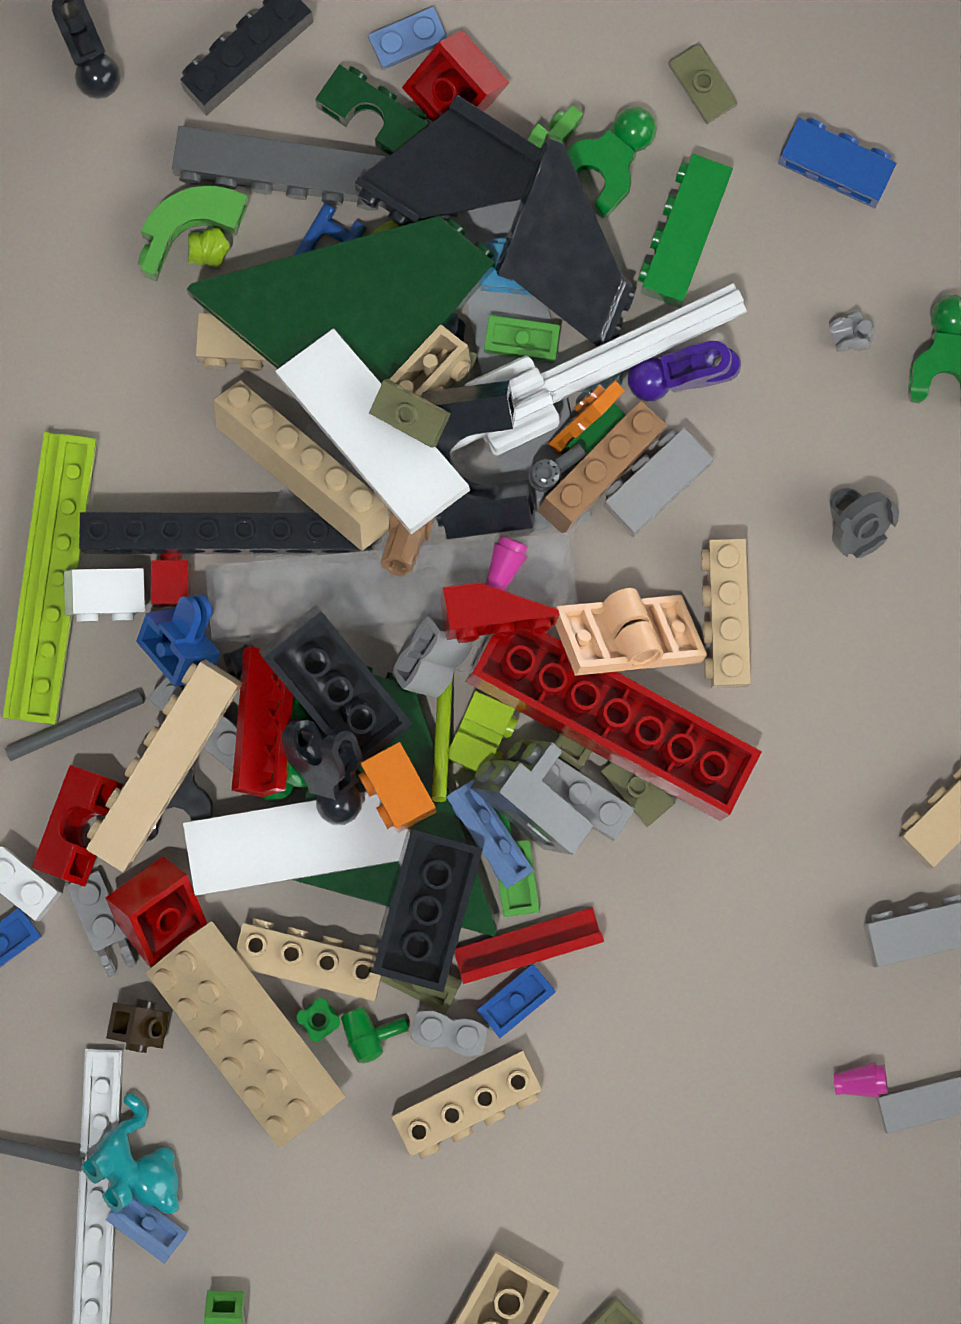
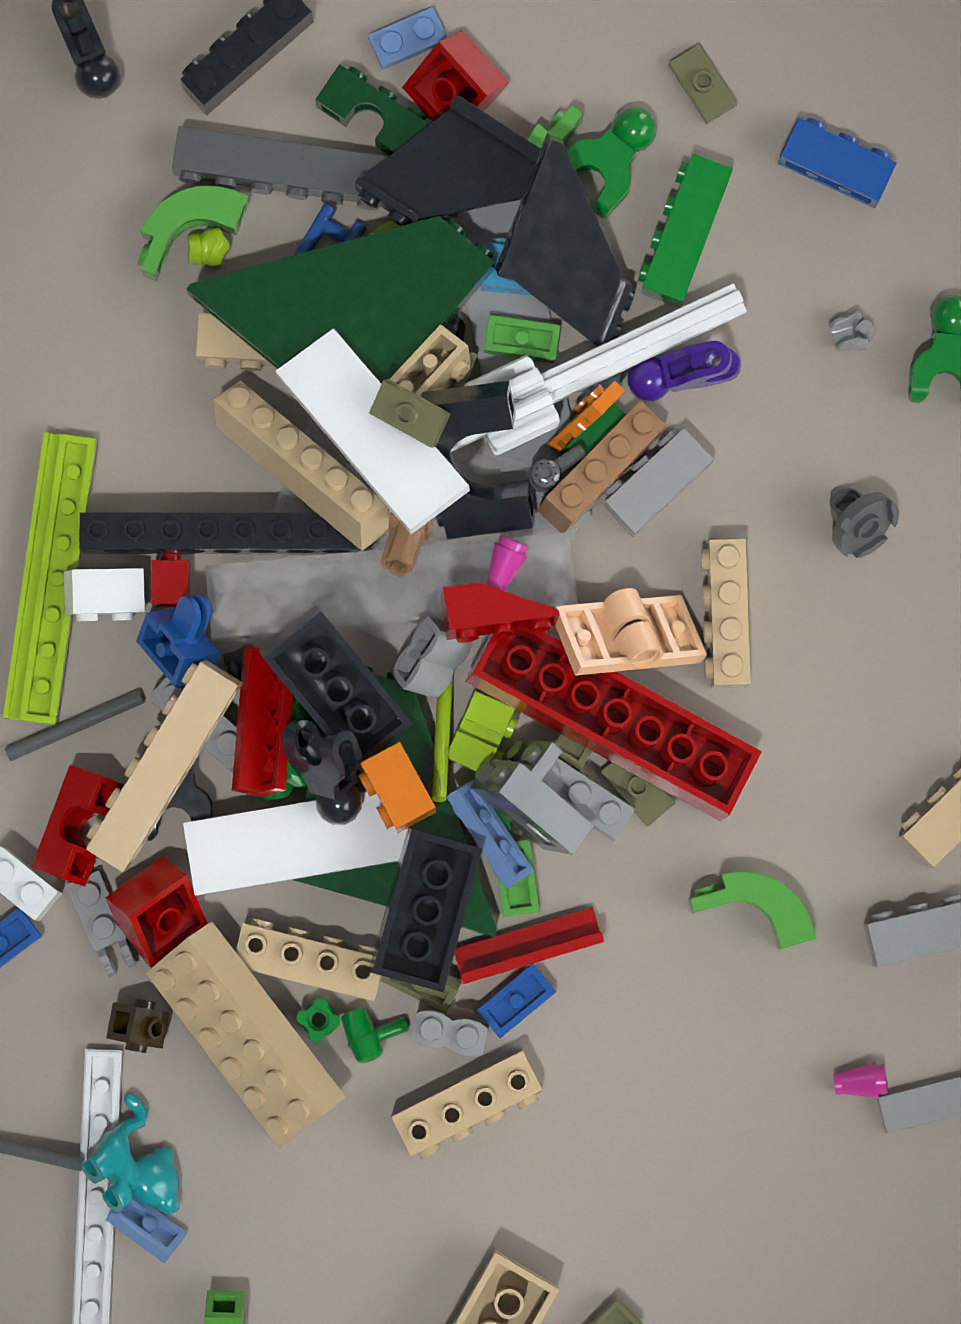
(779, 904): none -> bright green arch

